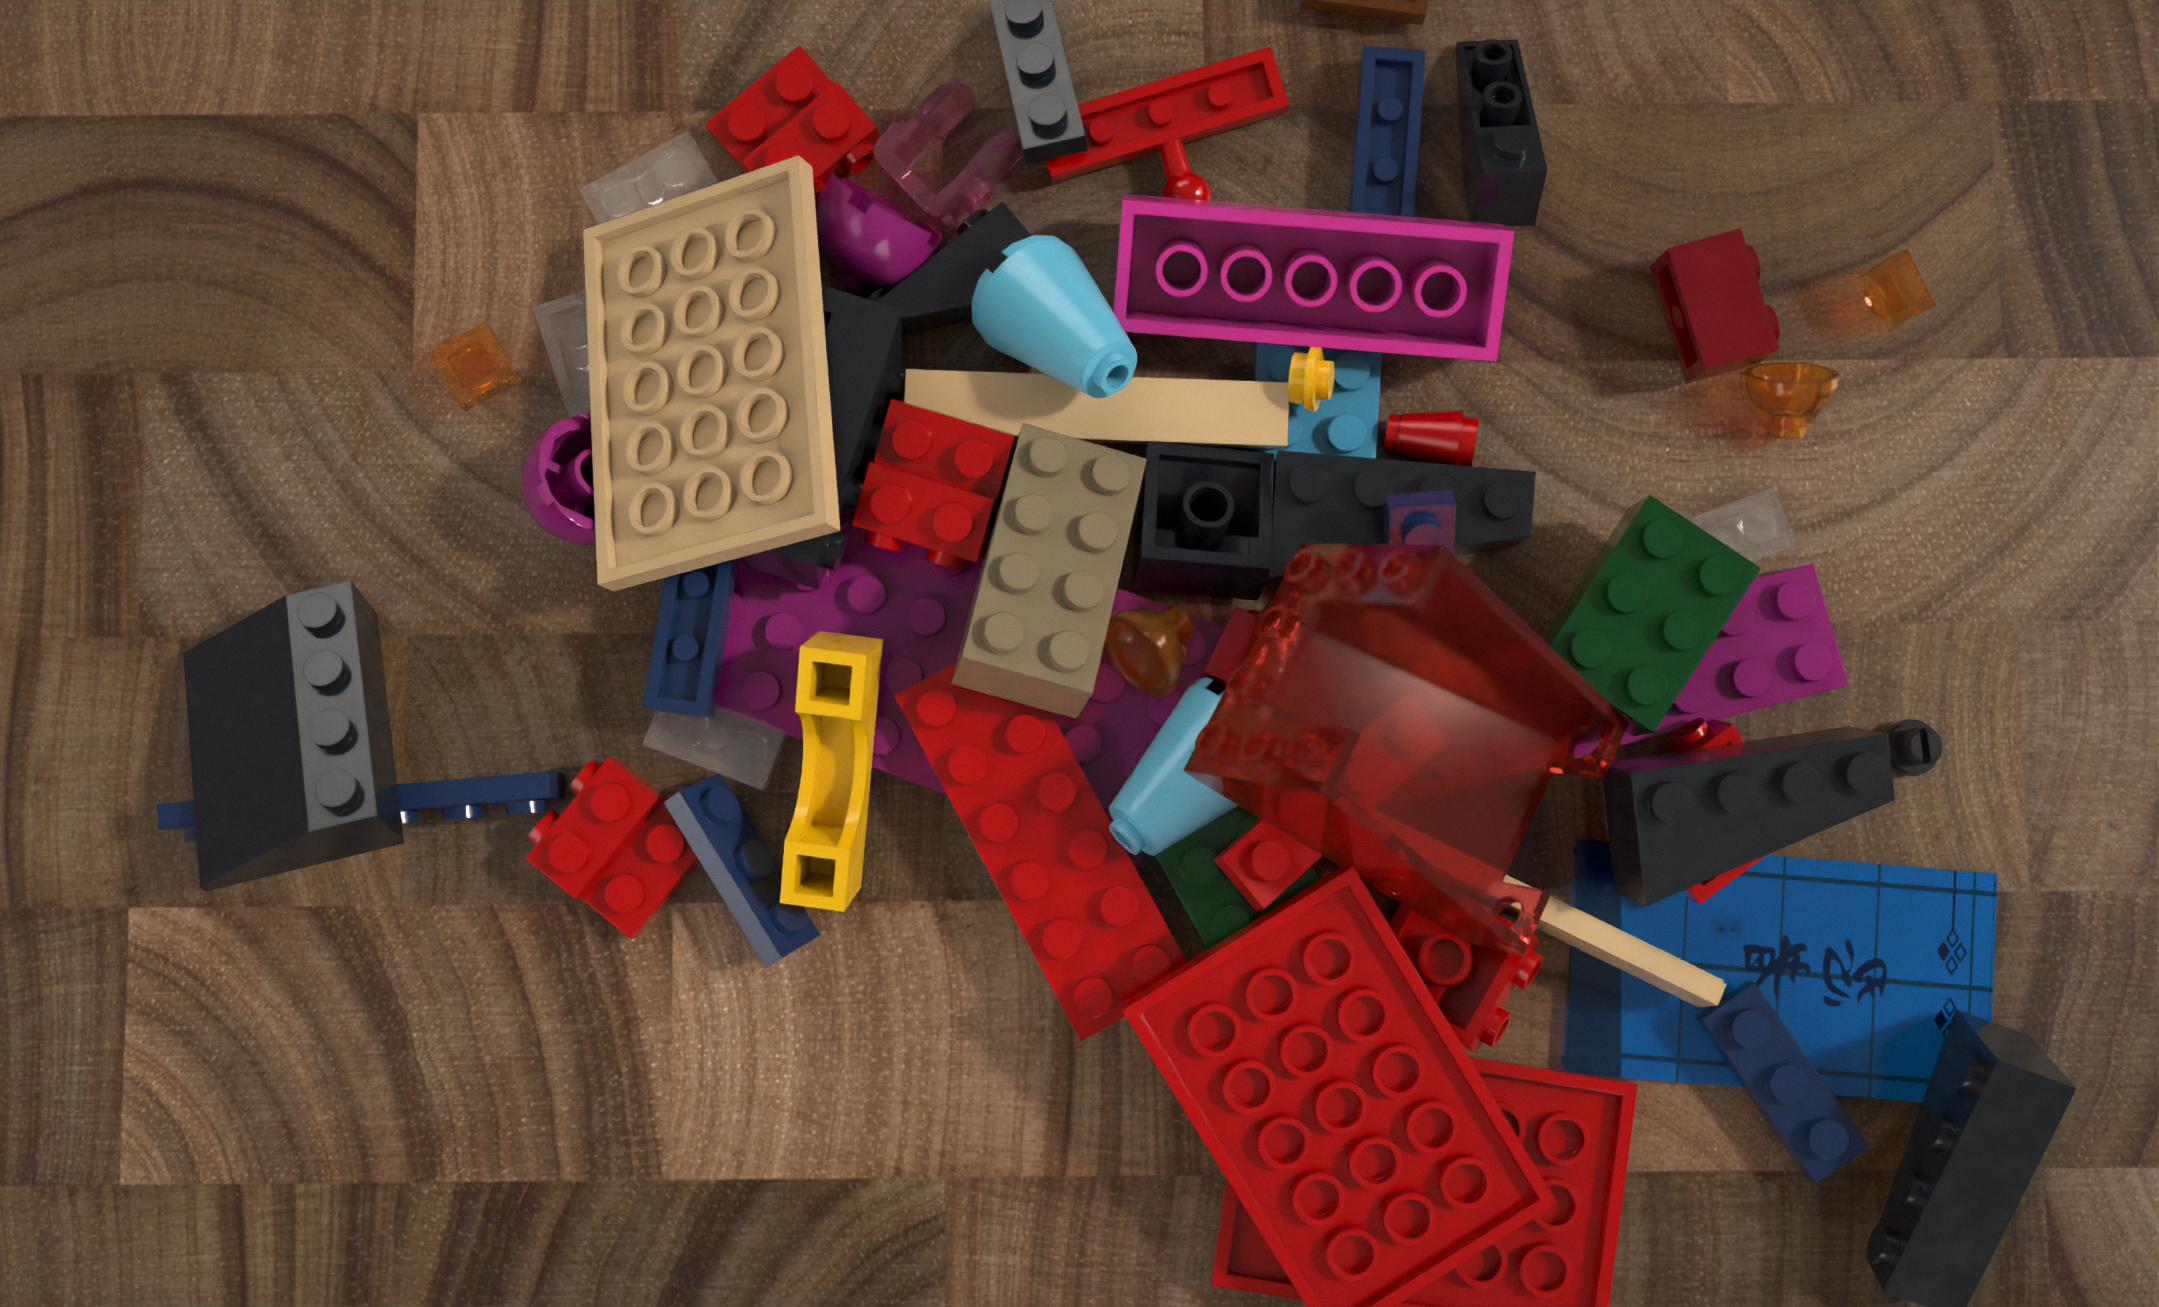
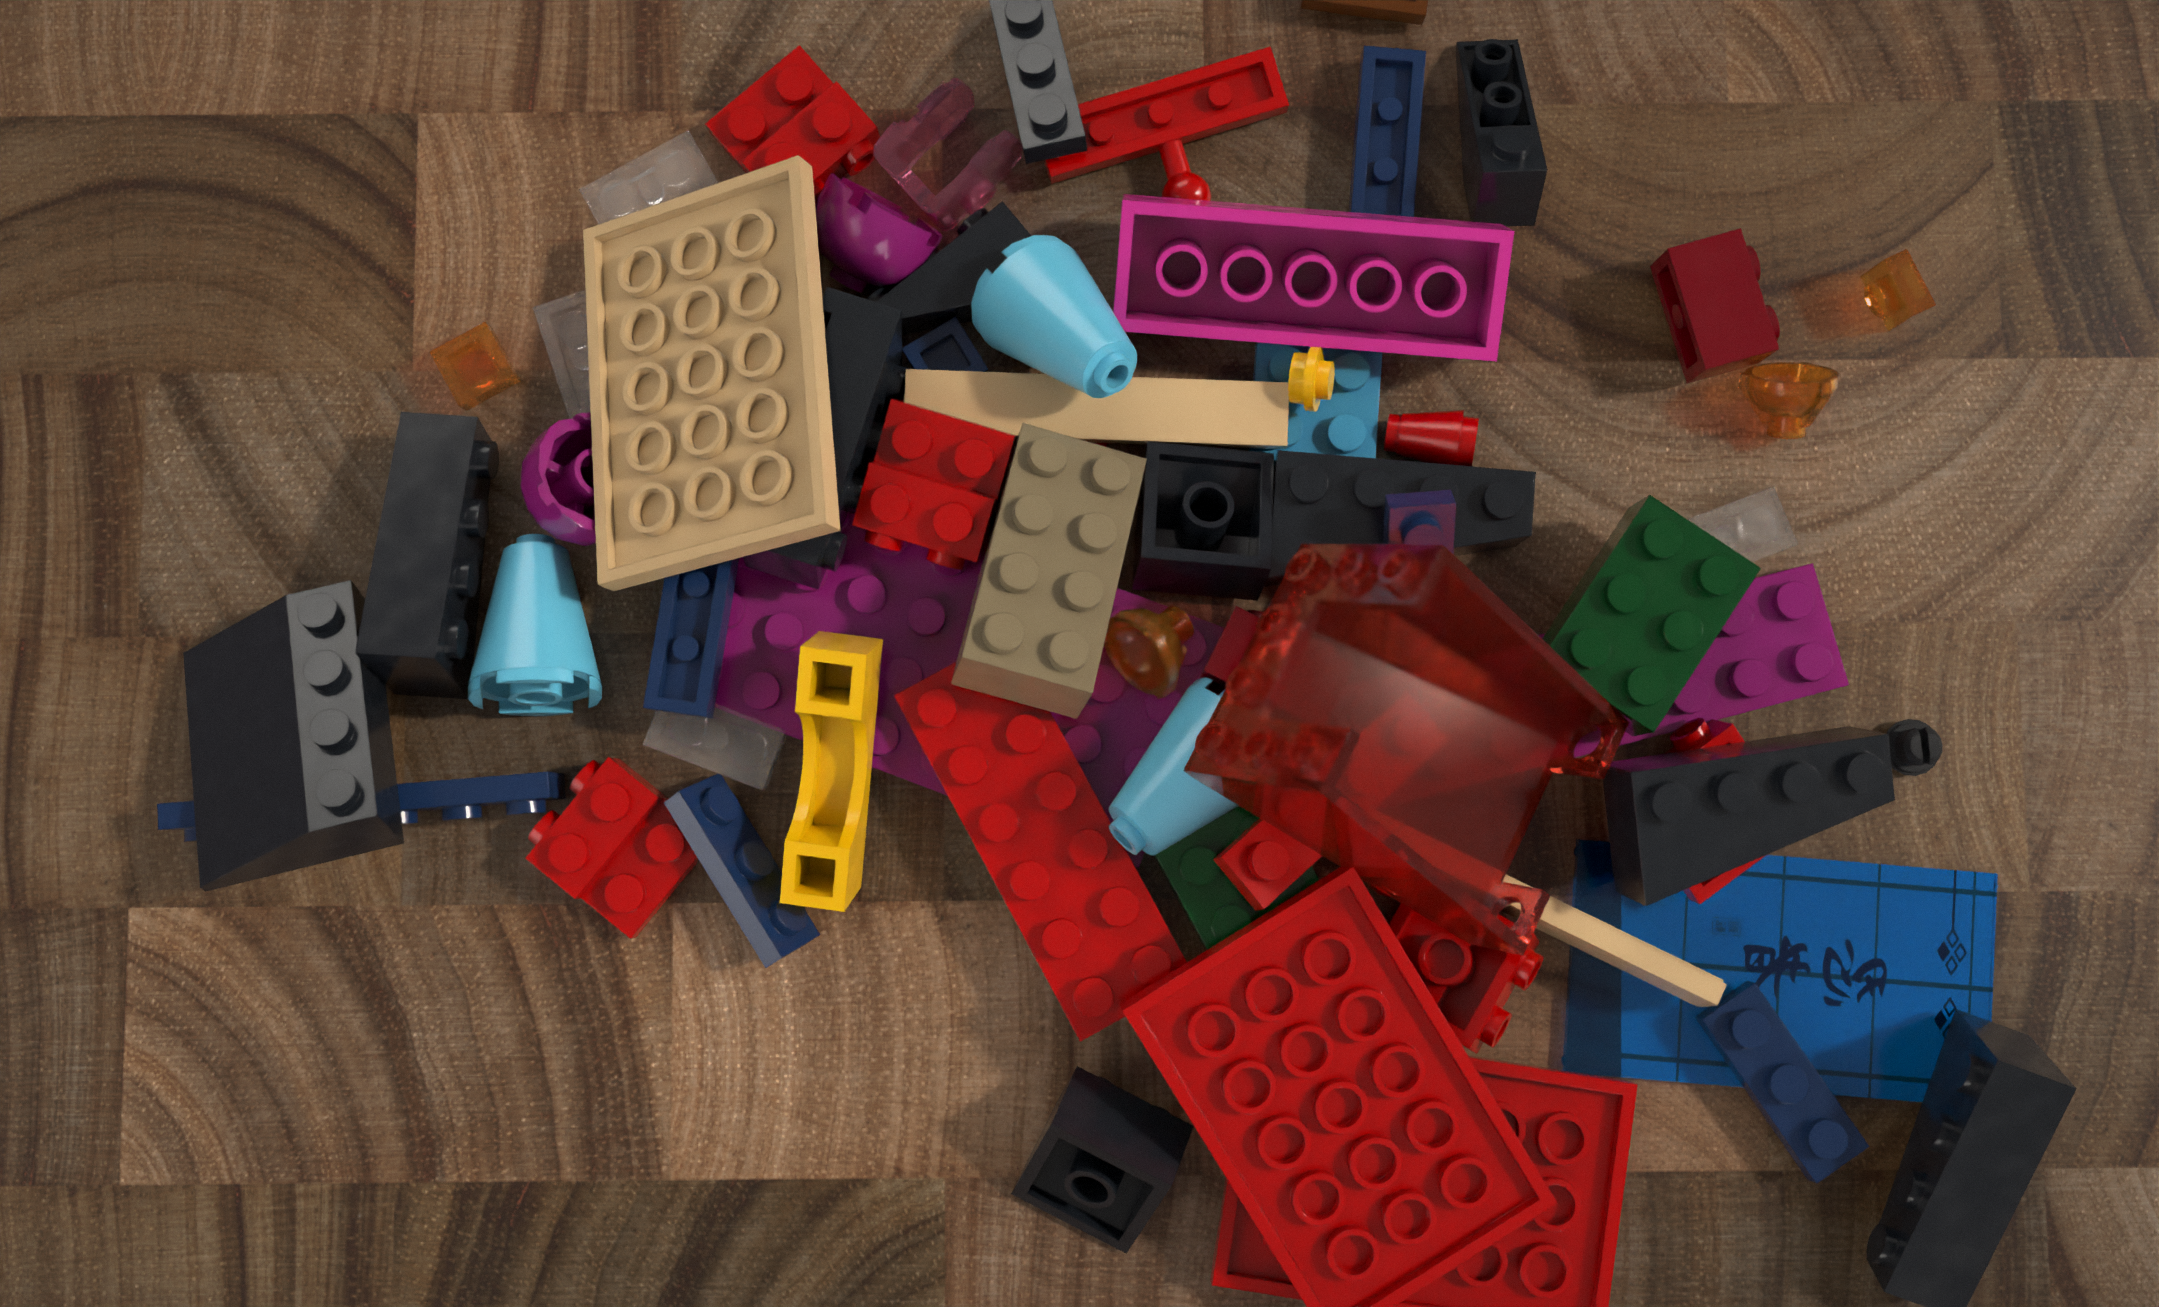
(429, 557): none -> black wedge
(535, 635): none -> medium azure cone
(945, 349): none -> dark blue plate
(1103, 1160): none -> black slope

